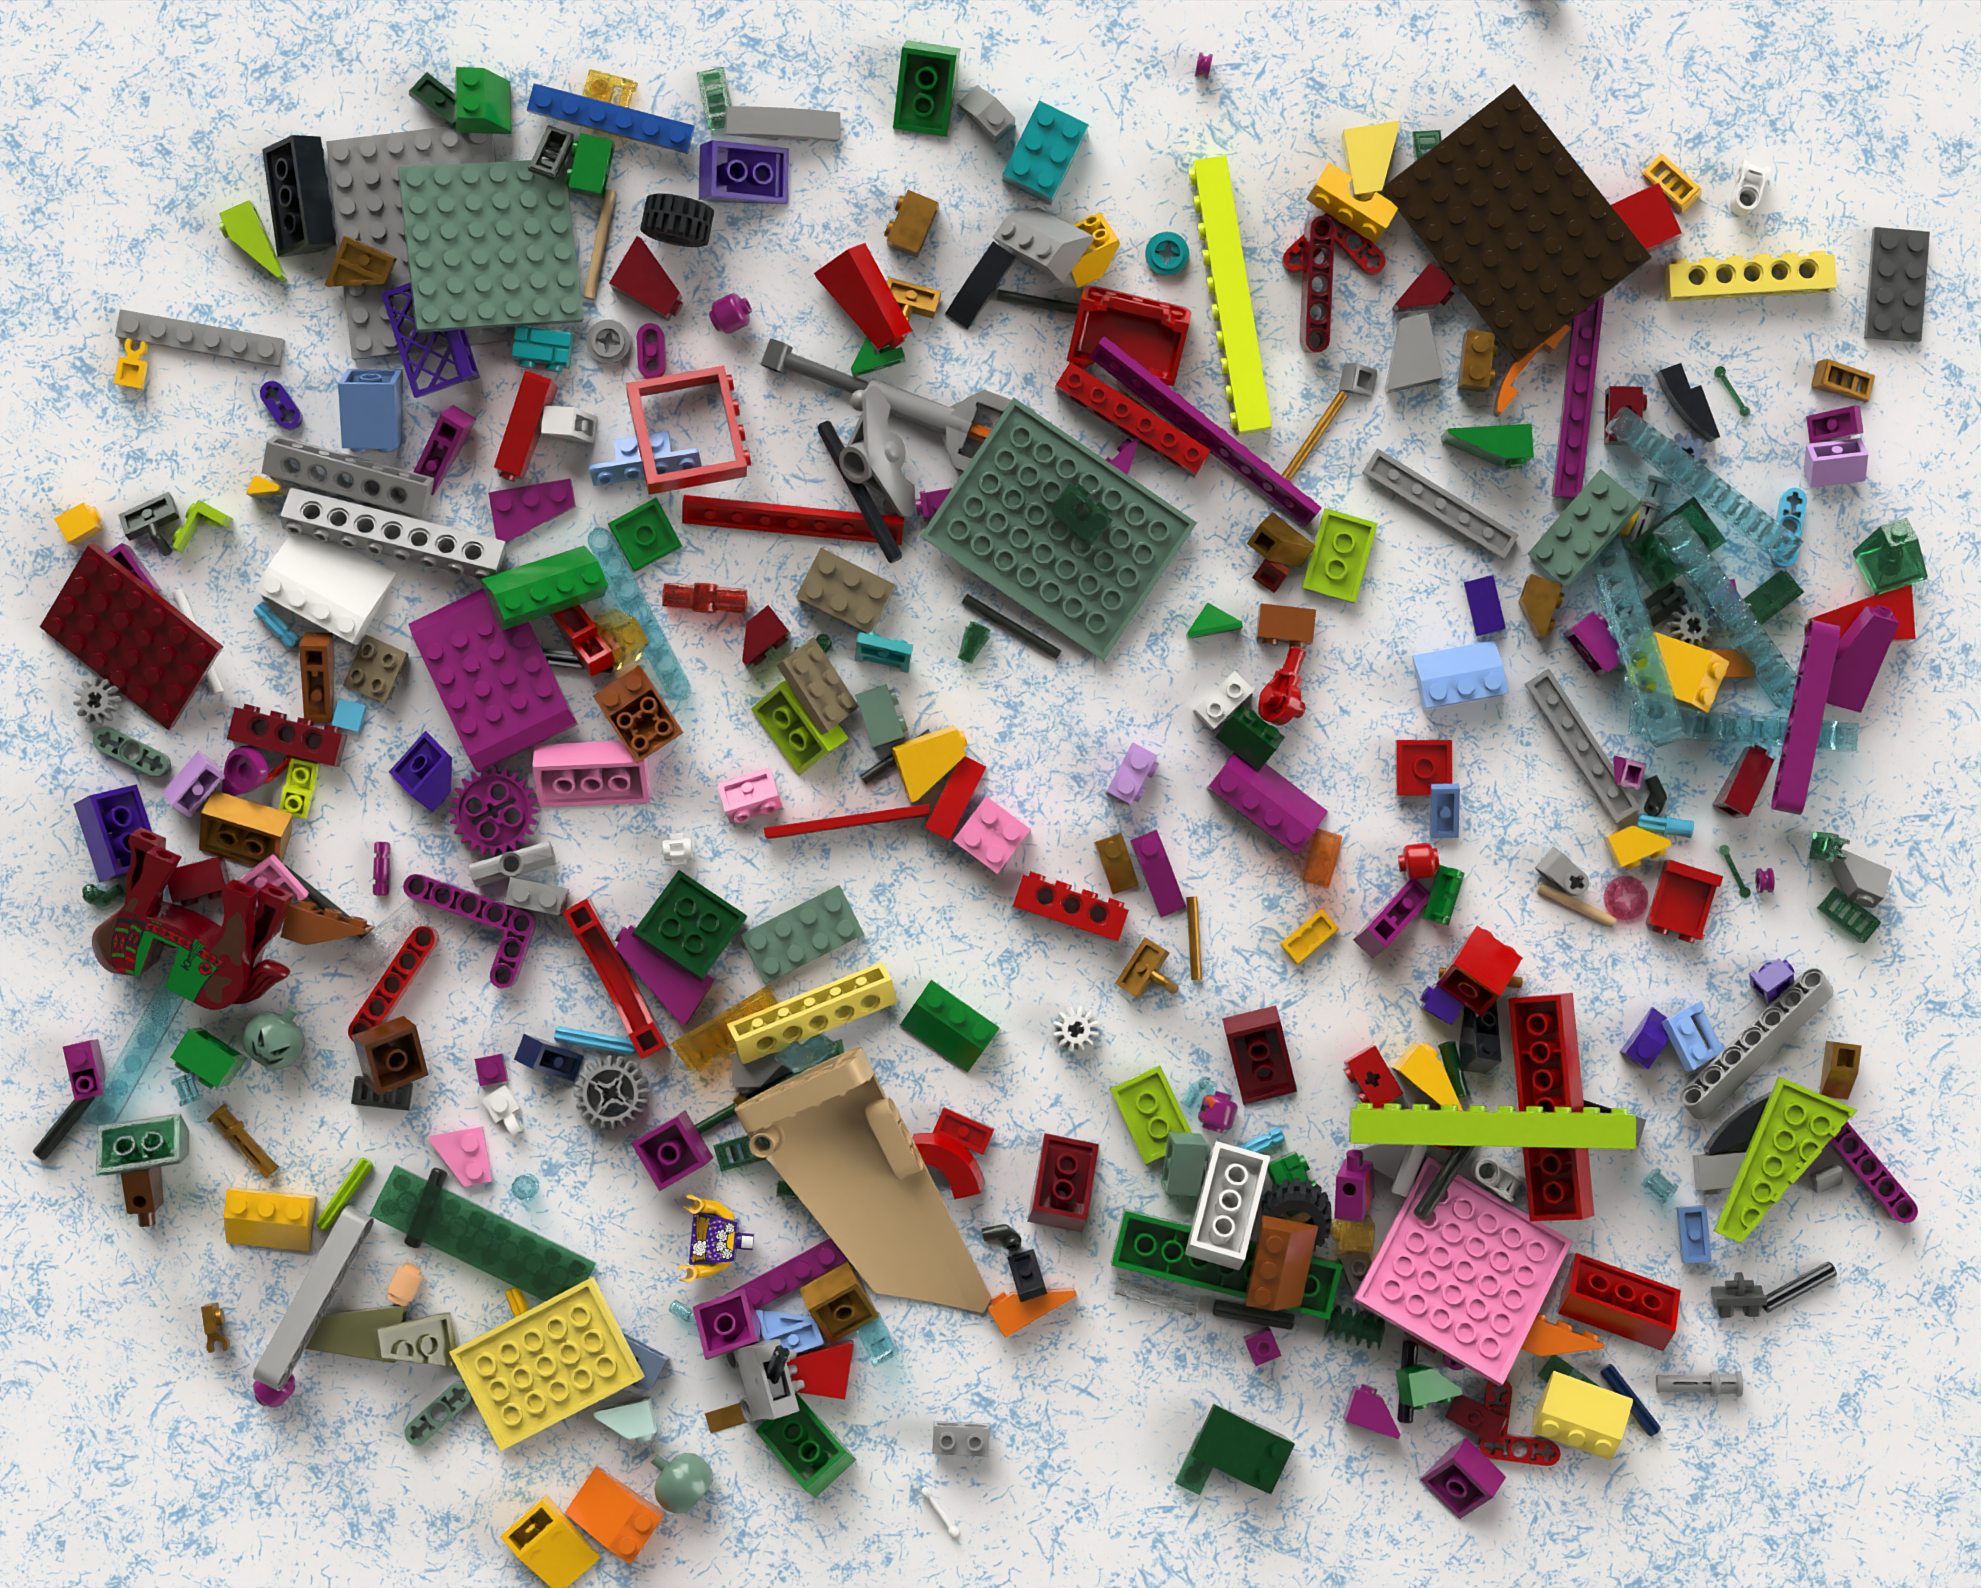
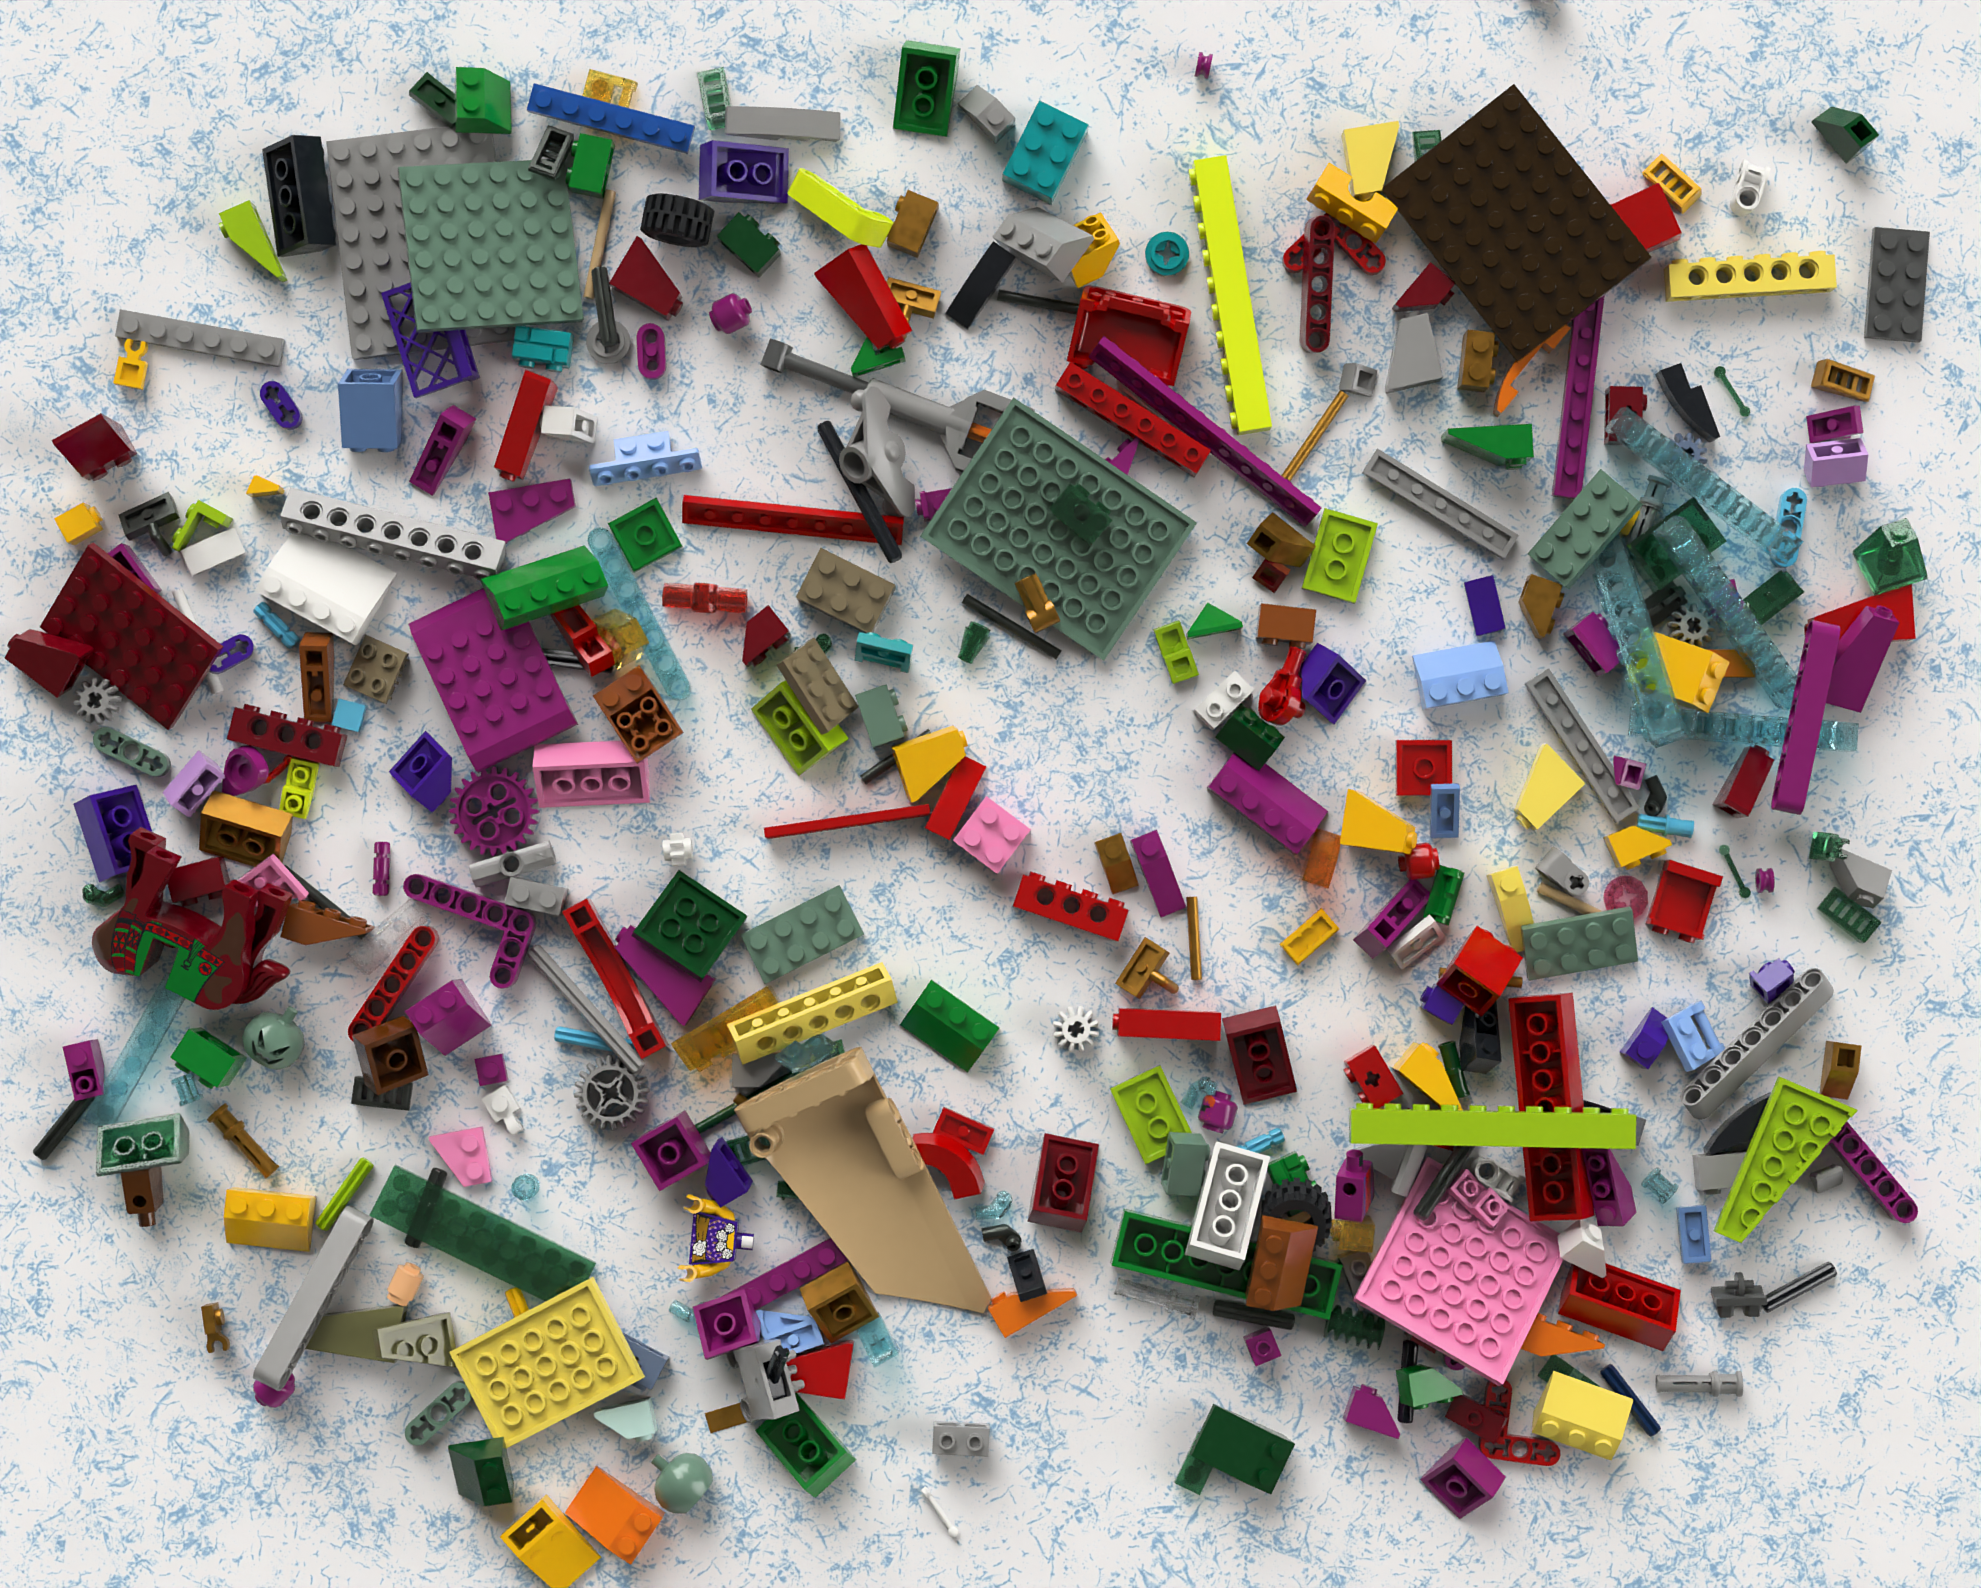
(48, 659): none -> dark red slope
(96, 447): none -> dark red slope
(212, 552): none -> white slope
(236, 658): none -> dark purple beam
(359, 265): pearl gold wing -> none
(416, 486): light grey brick -> none
(448, 1017): none -> magenta slope
(483, 1471): none -> dark green slope
(548, 1057): dark blue slope -> none
(586, 1008): none -> light grey axle
(604, 306): none -> pearl dark grey axle
(693, 476): window -> none
(725, 1175): none -> dark purple slope
(749, 243): none -> dark green brick
(750, 796): bright pink bracket -> none
(839, 210): none -> neon yellow beam
(997, 1208): none -> clear light blue arm
(1039, 609): none -> pearl gold piece
(1132, 773): lavender brick -> none
(1168, 1024): none -> red slope
(1175, 652): none -> lime slope
(1329, 682): none -> dark purple slope
(1374, 826): none -> yellow slope
(1415, 942): none -> white plate
(1478, 1200): none -> bright pink slope
(1511, 903): none -> light yellow slope
(1546, 788): none -> light yellow slope
(1579, 943): none -> sand green plate
(1583, 1247): none -> white slope
(1609, 1188): none -> magenta slope
(1845, 131): none -> dark green slope

